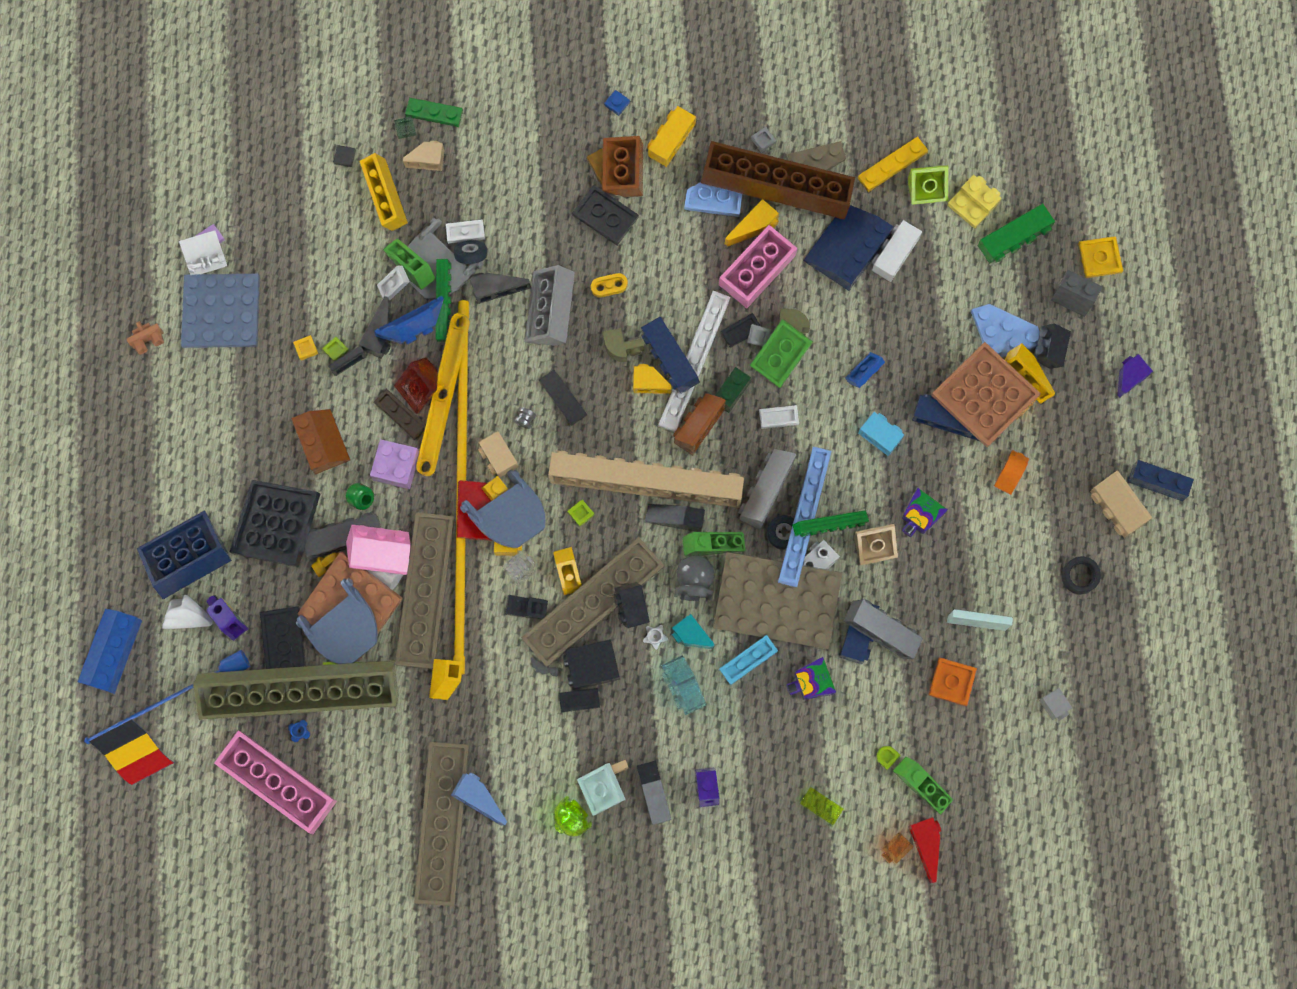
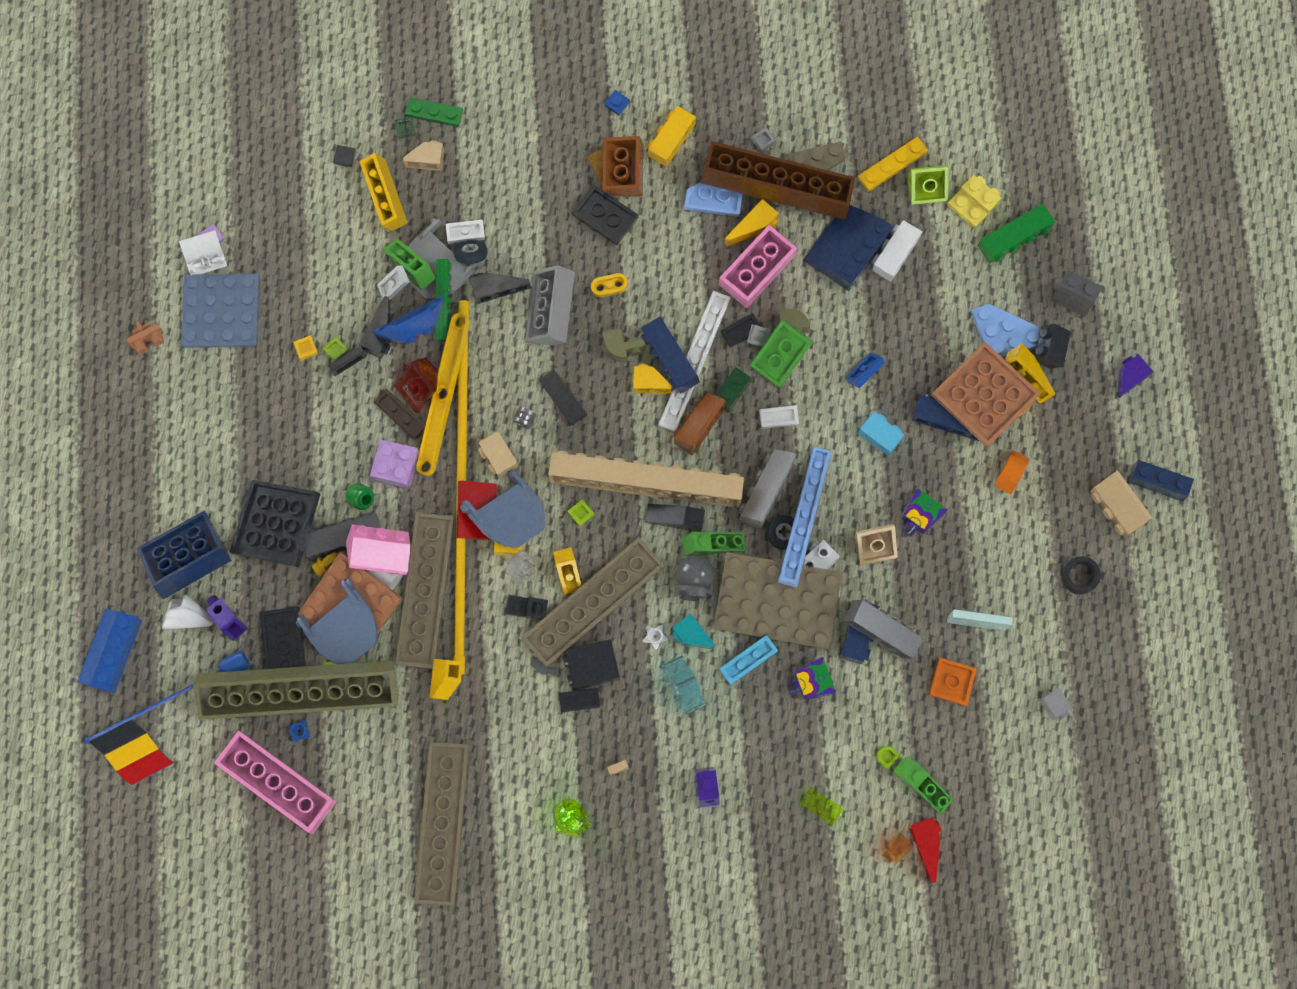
(320, 440): dark orange slope -> none
(475, 795): medium blue slope -> none
(494, 488): yellow plate -> none
(601, 789): light aqua tile -> none
(631, 605): black brick -> none
(654, 792): slope -> none
(830, 523): green piece -> none
(1100, 257): yellow tile -> none

